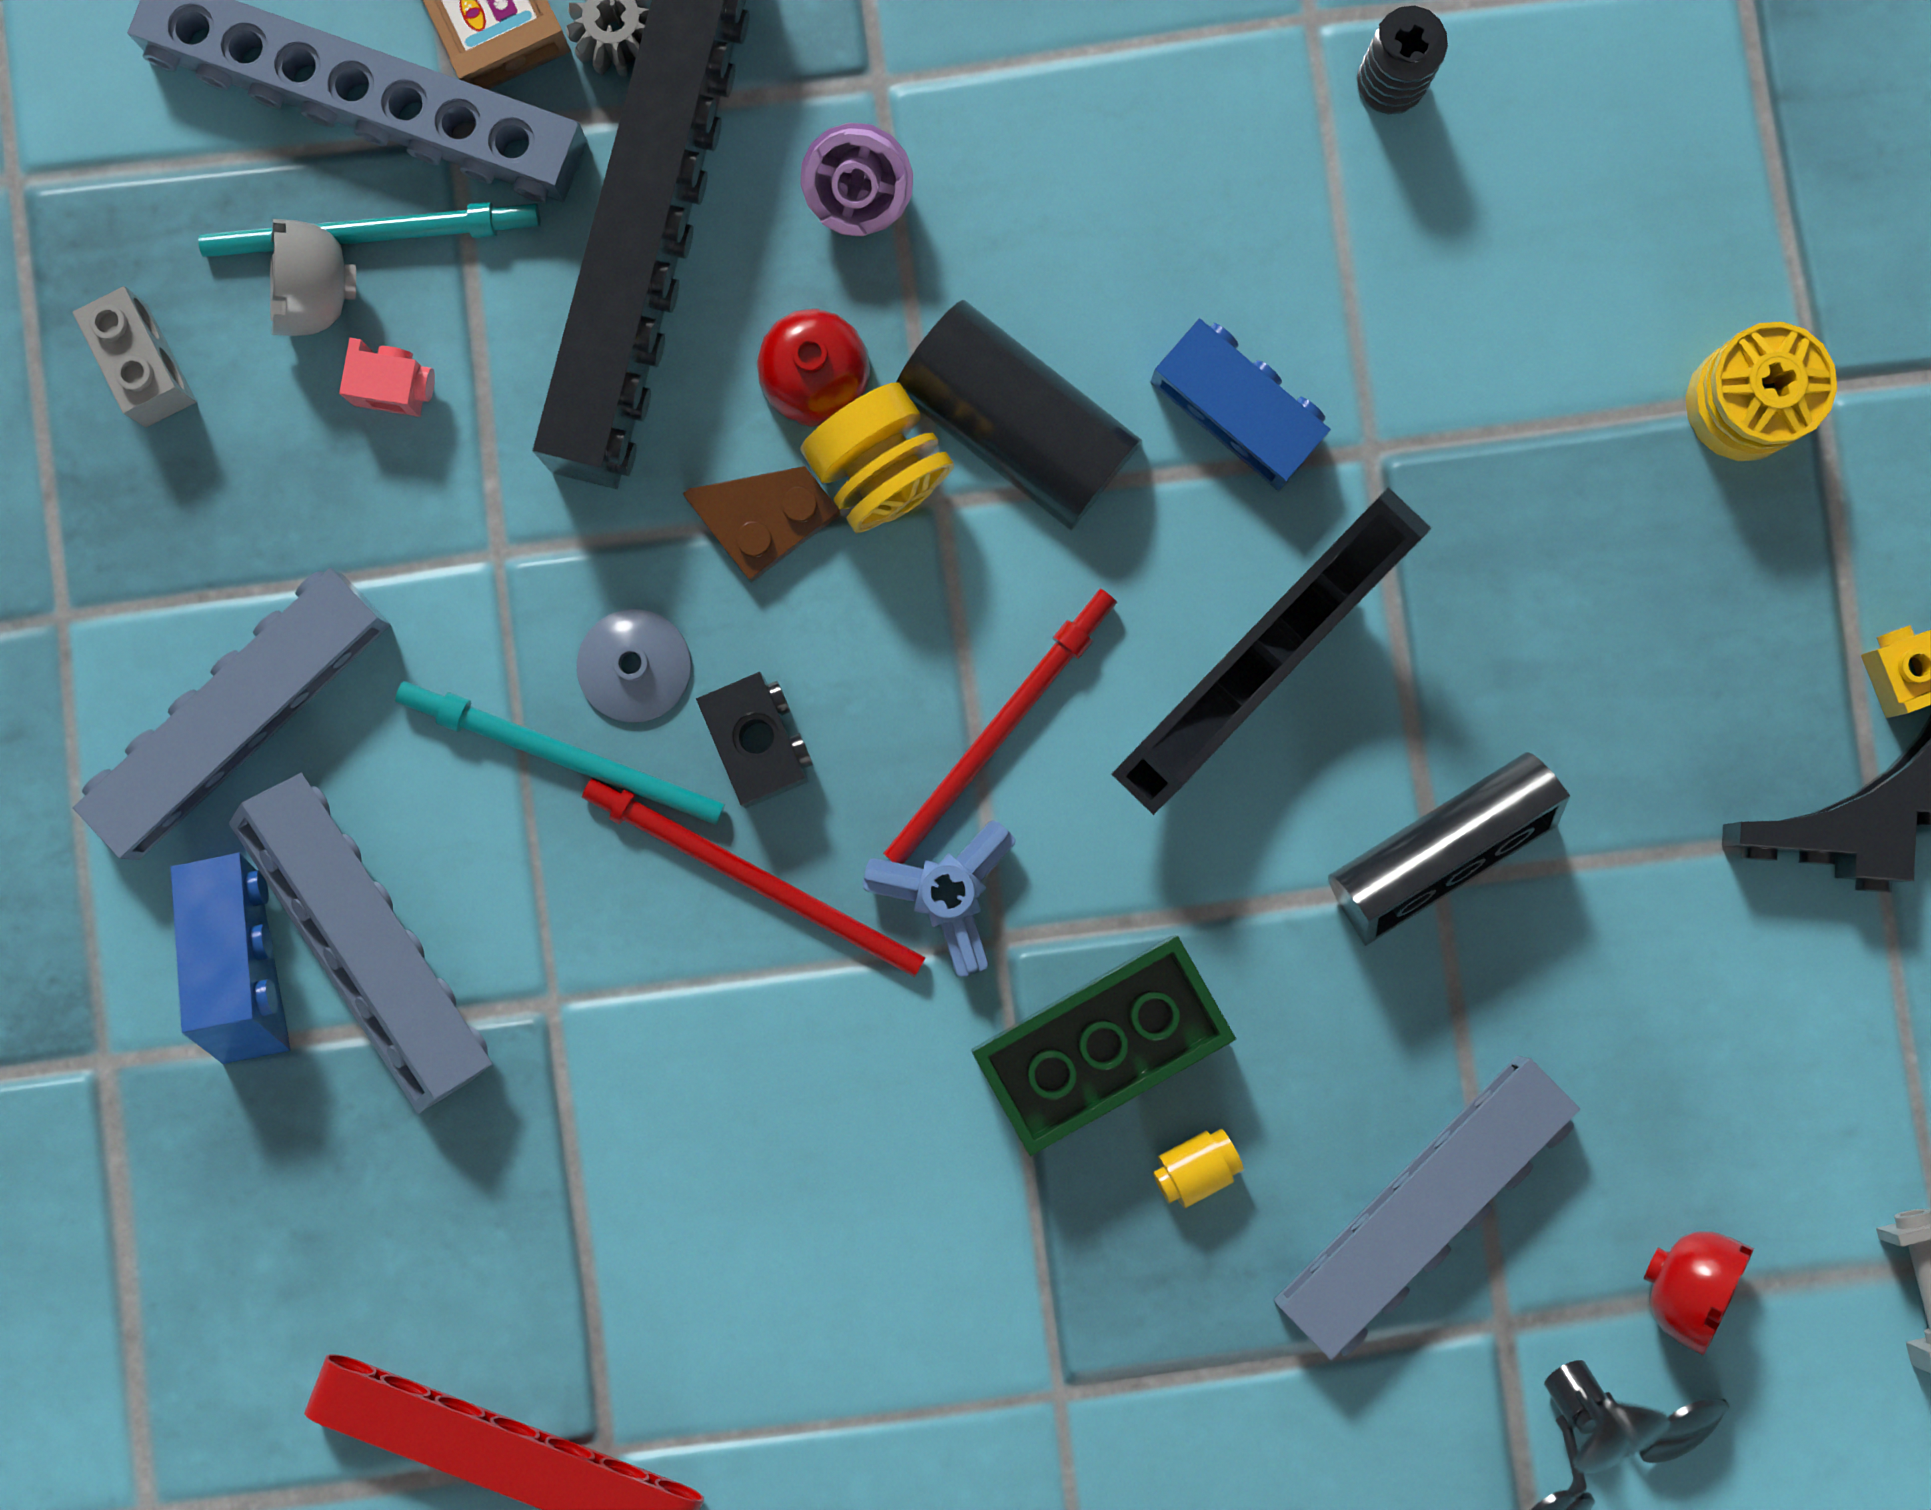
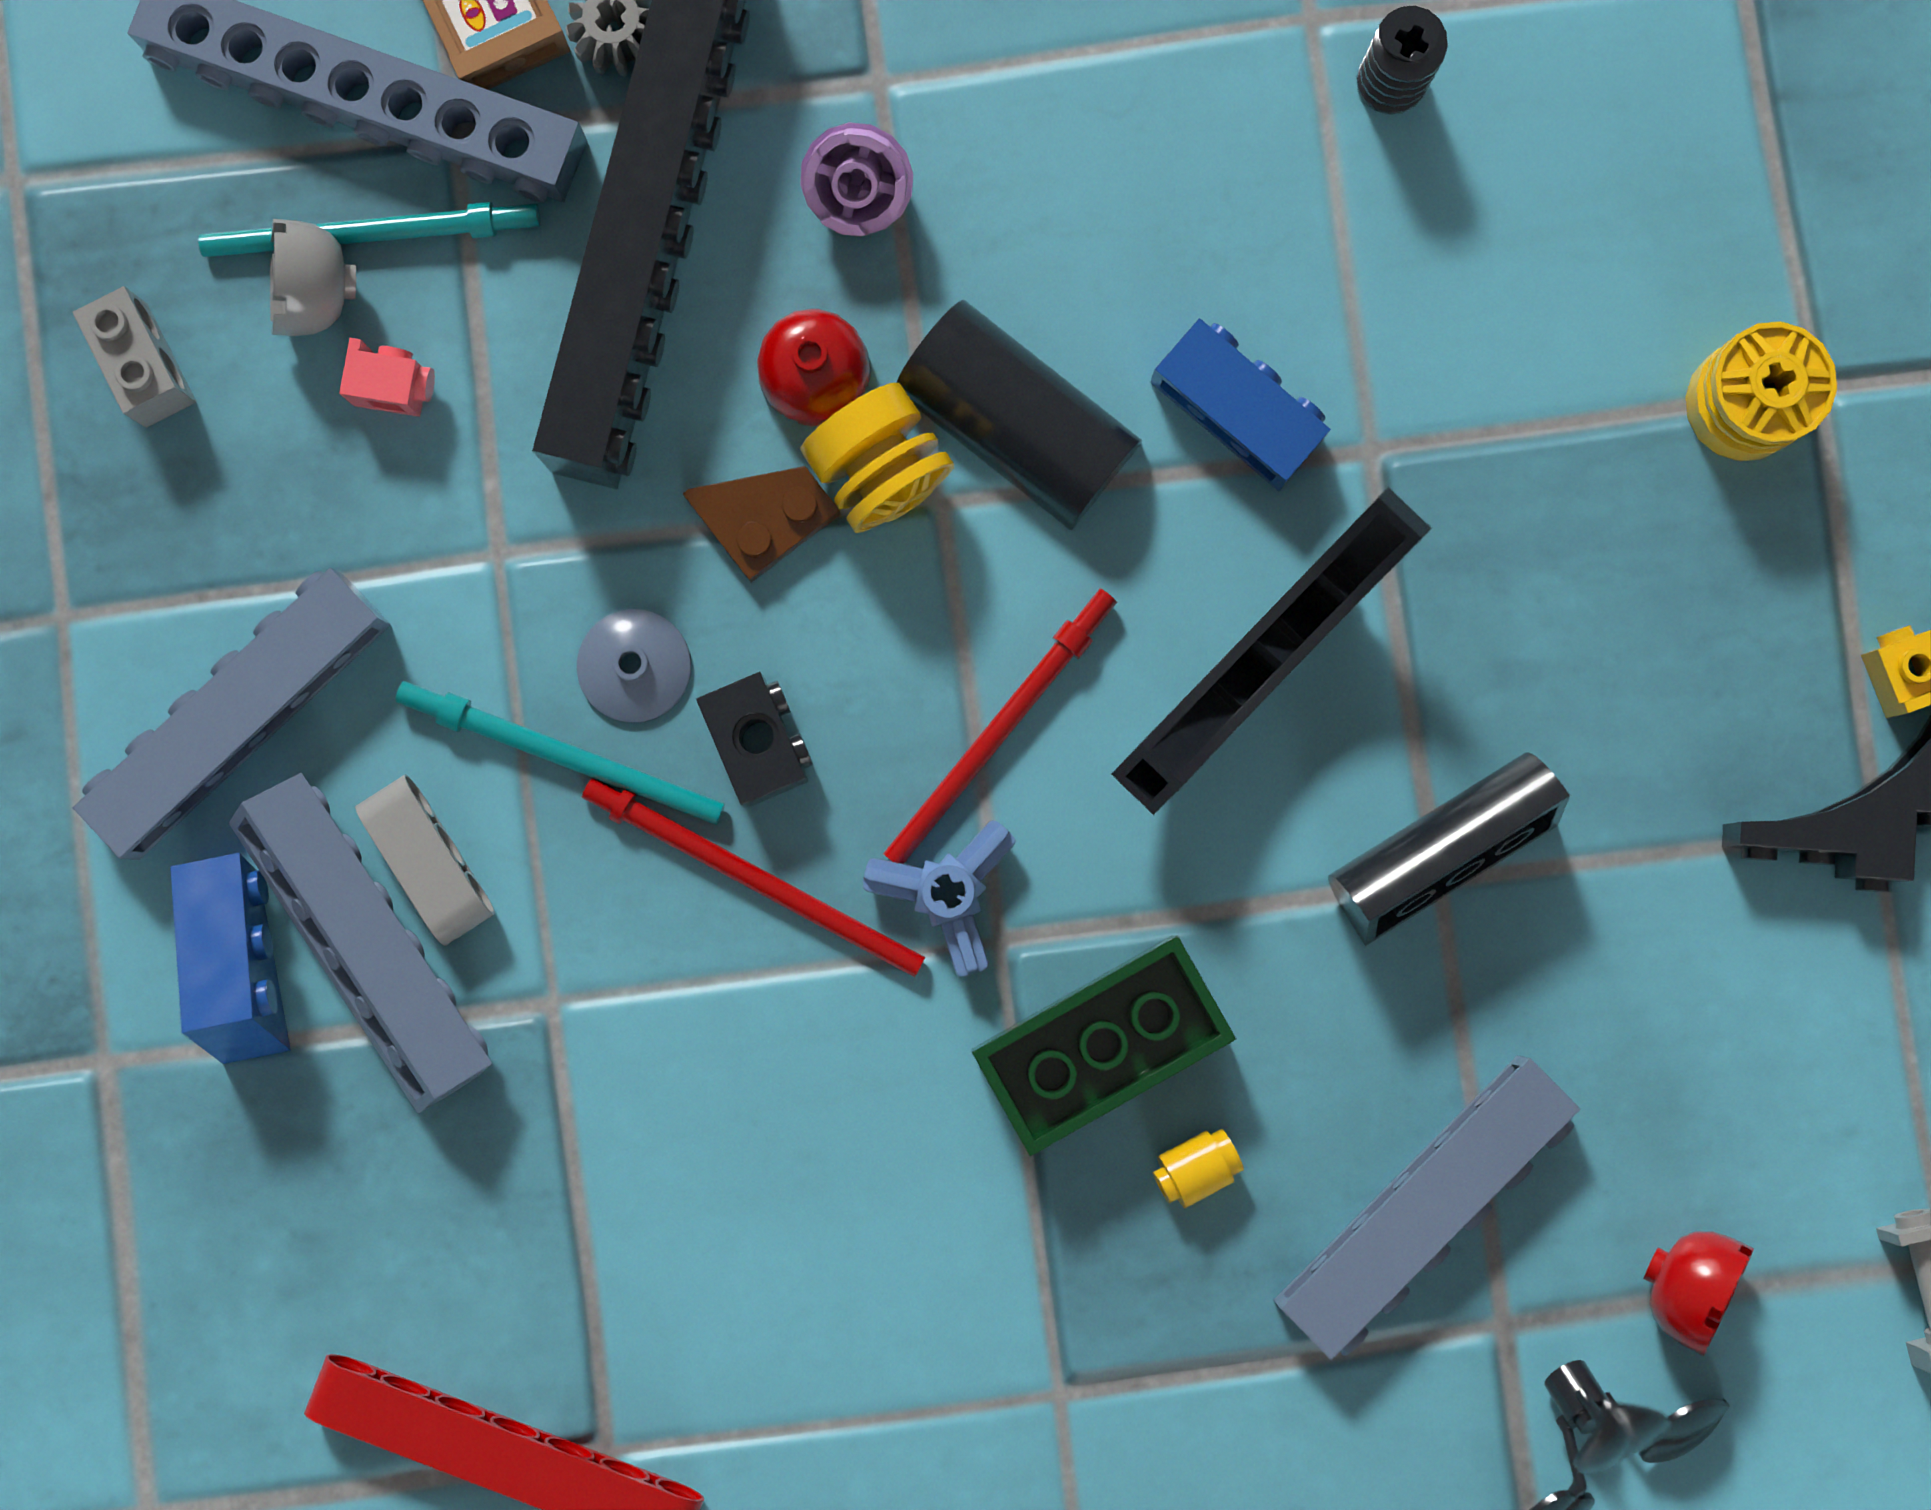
(425, 860): none -> light grey beam

